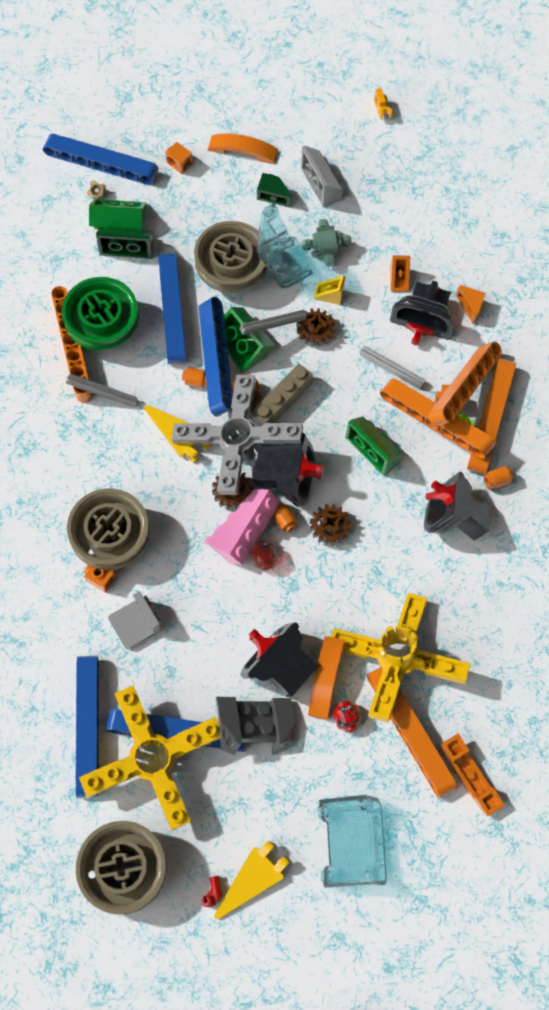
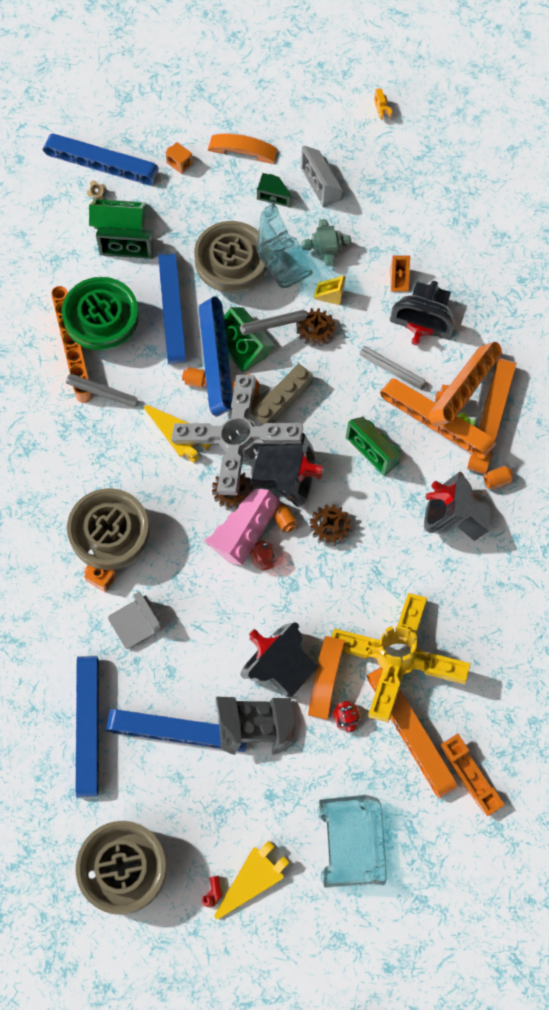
(143, 735): yellow piece -> none
(470, 301): orange slope -> none

